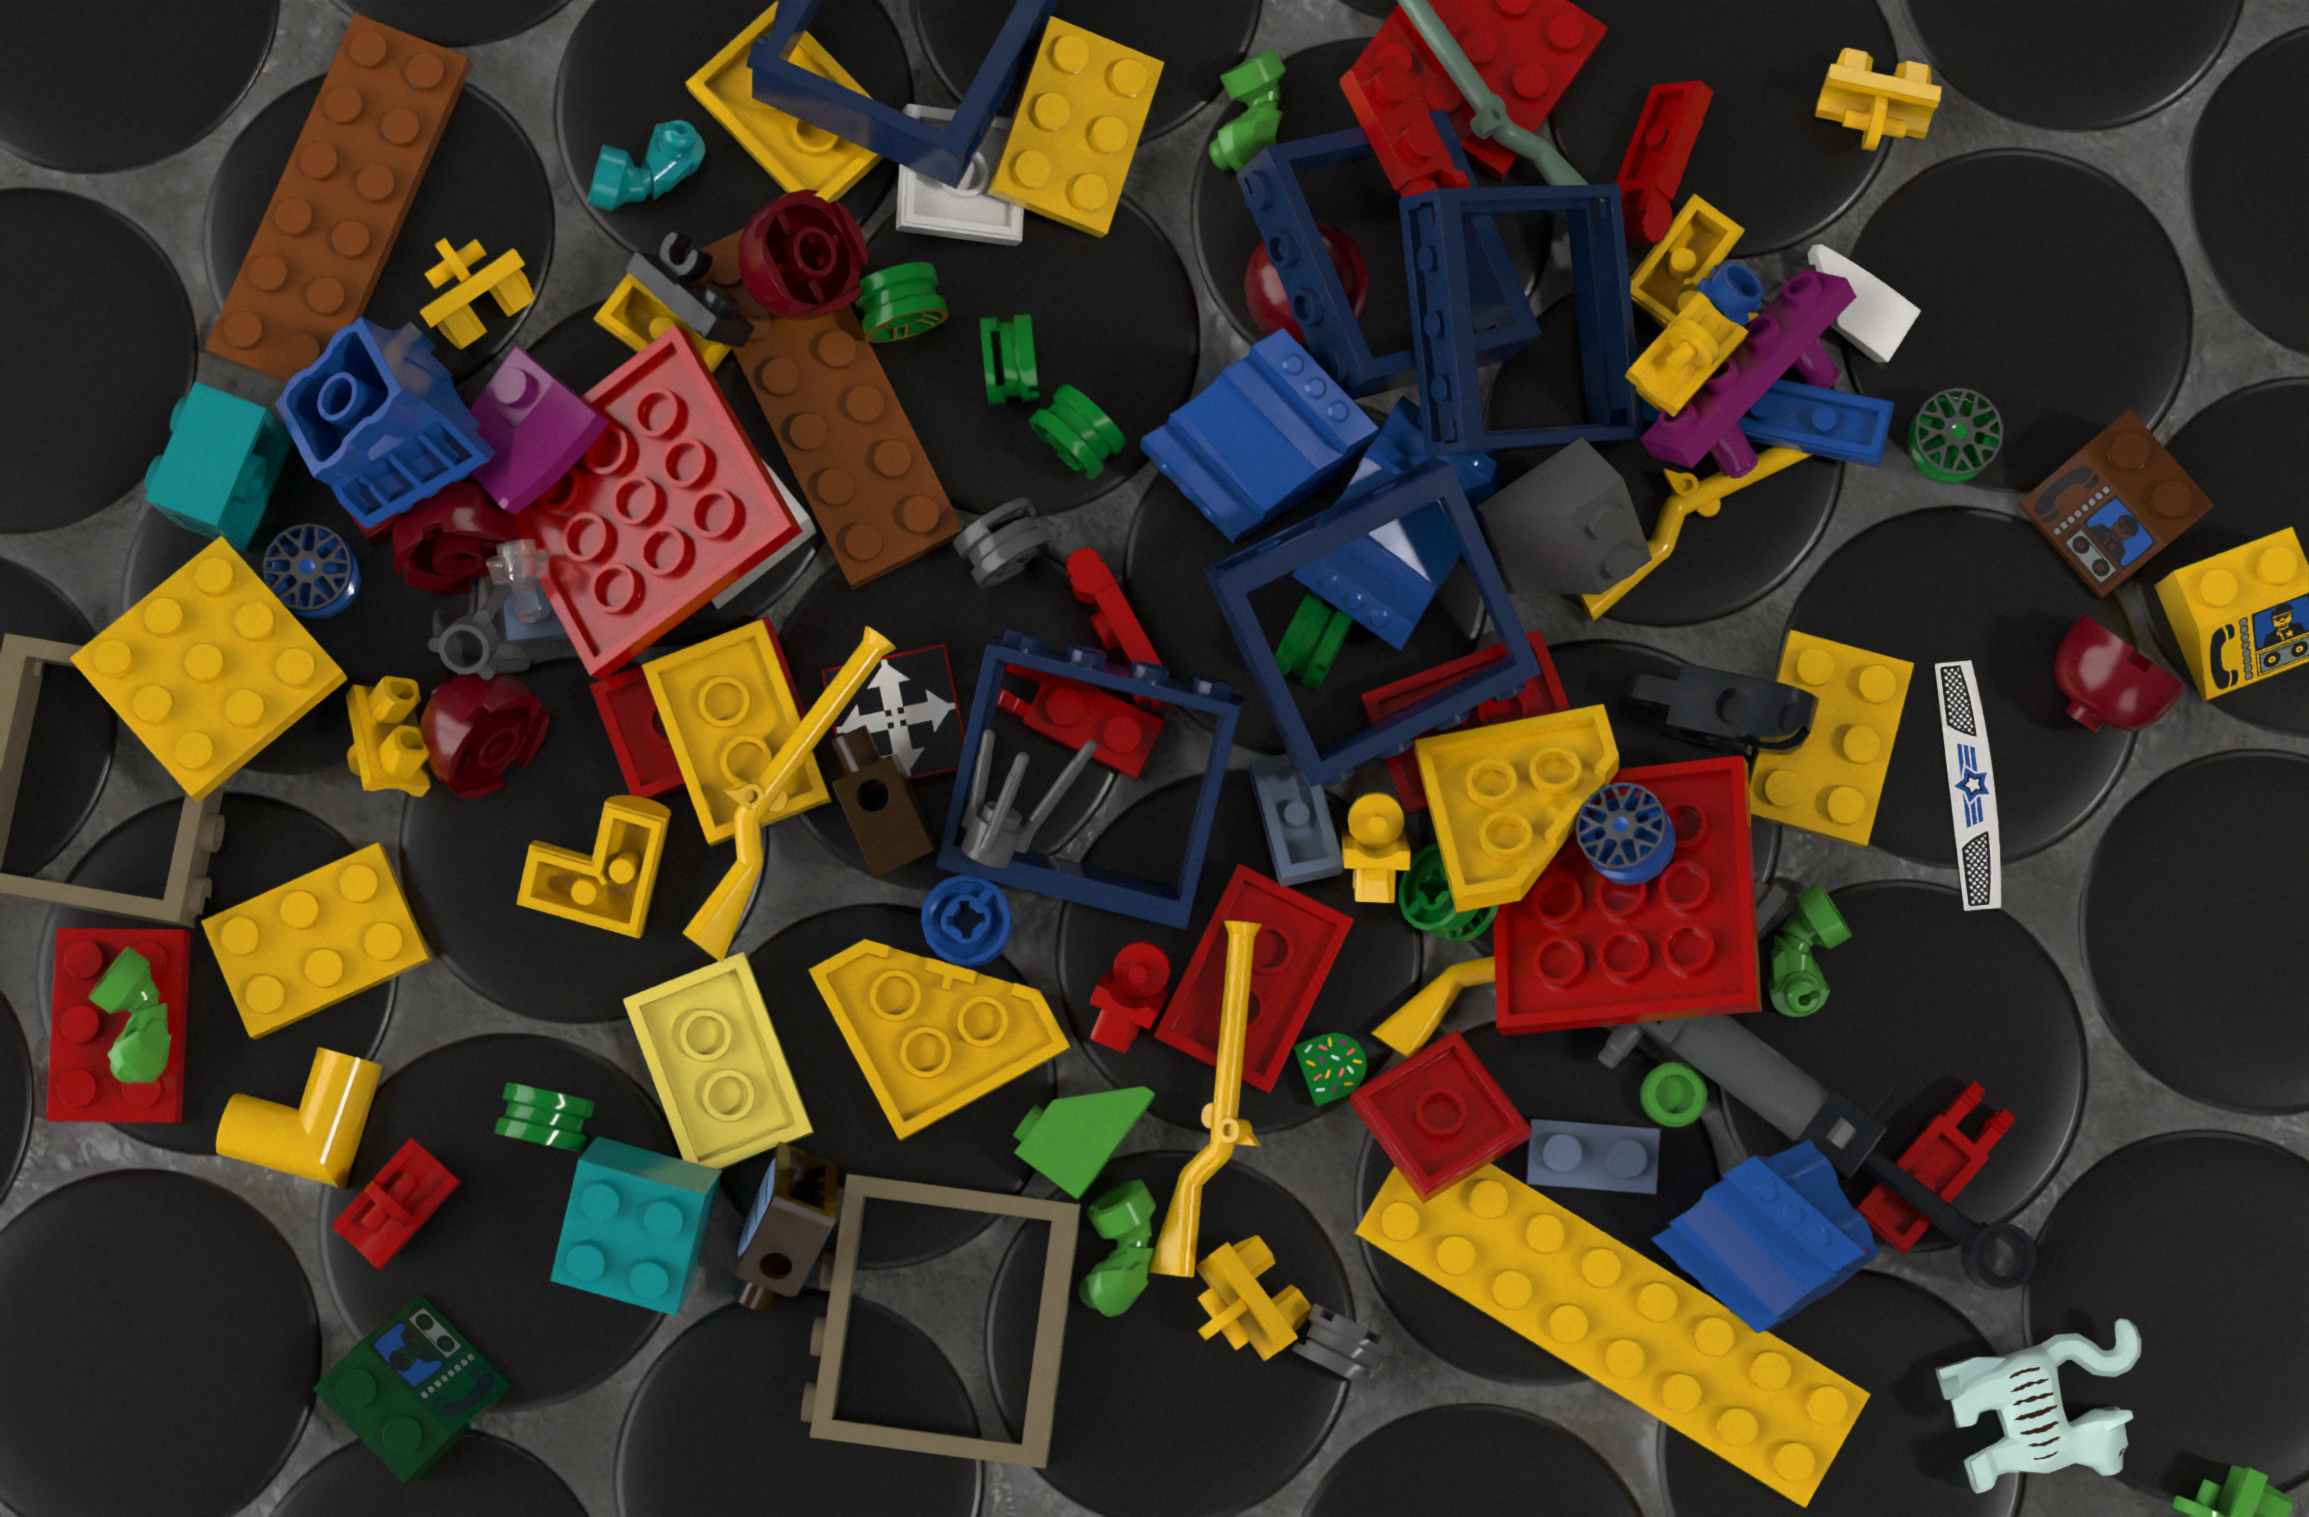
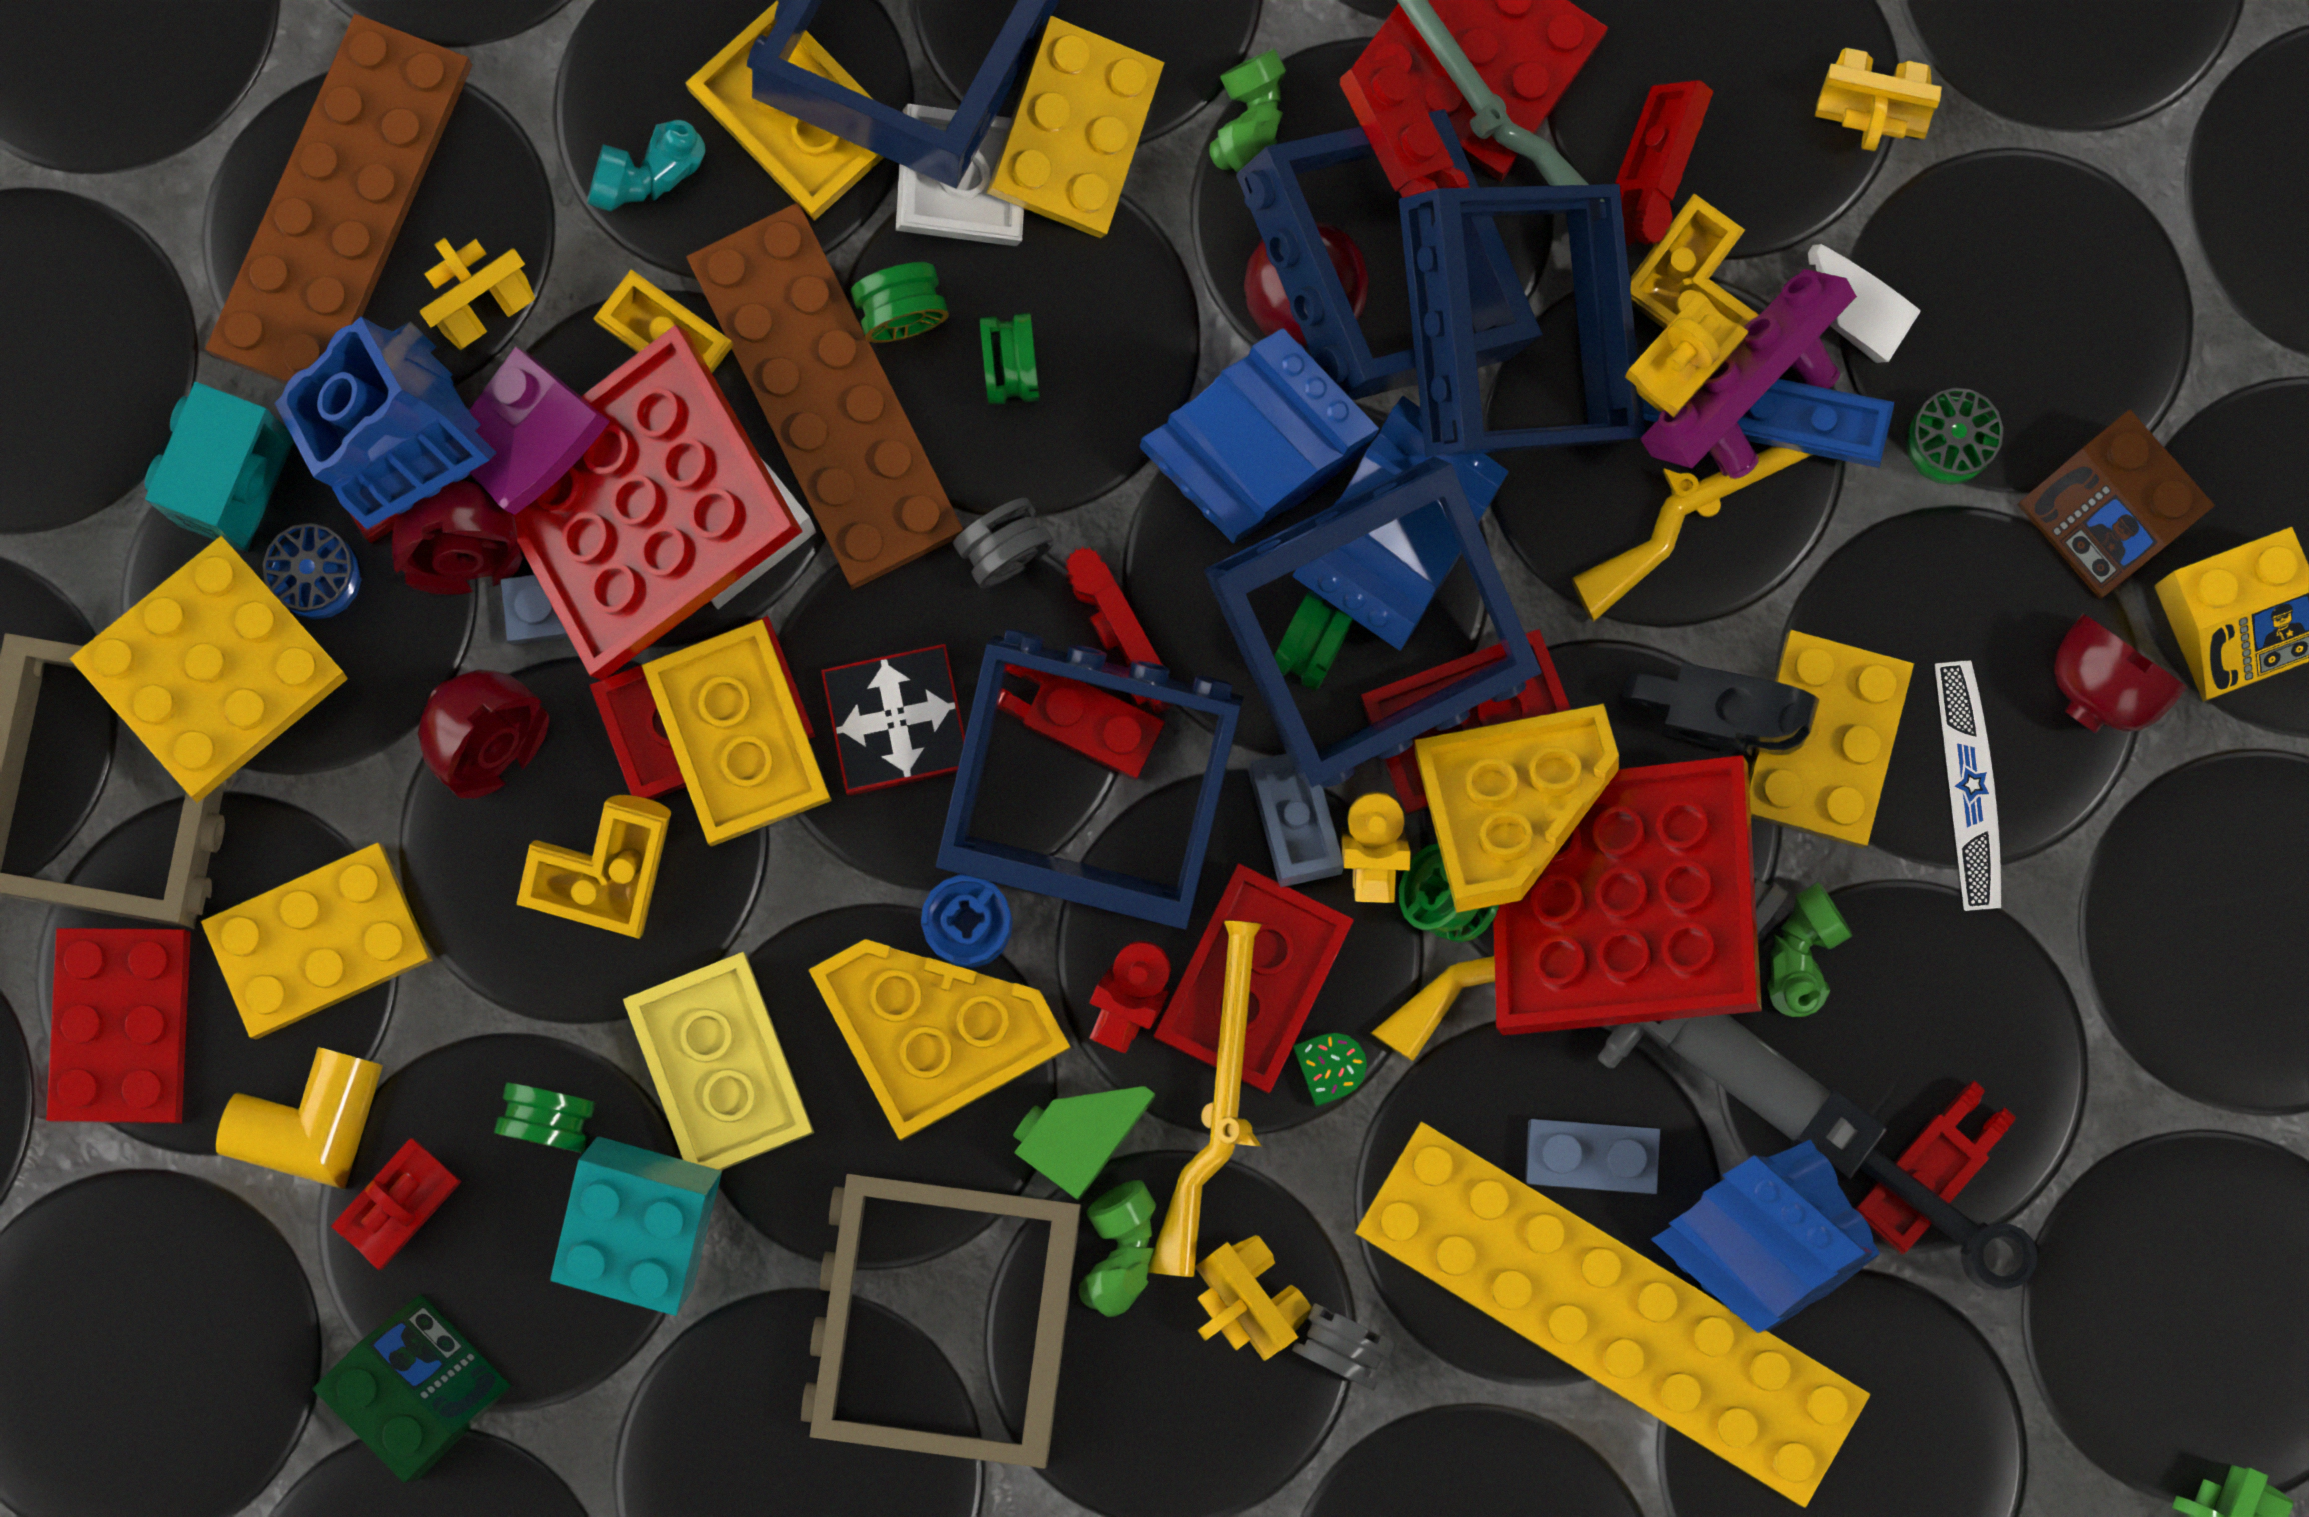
(143, 1045): bright green arm -> none
(387, 736): yellow hips -> none
(473, 640): dark grey plant -> none
(519, 566): clear plate -> none
(673, 281): black plate -> none
(720, 914): yellow piece -> none
(785, 1226): dark brown torso -> none
(802, 256): dark red cylinder -> none
(885, 834): dark brown torso -> none
(995, 829): dark grey plant -> none
(1078, 431): green wheel -> none
(1440, 1116): red tile -> none
(1566, 526): dark grey slope -> none
(1627, 835): blue wheel -> none
(1673, 1095): bright green tile -> none
(1733, 291): blue plate -> none
(2031, 1411): light aqua animal -> none

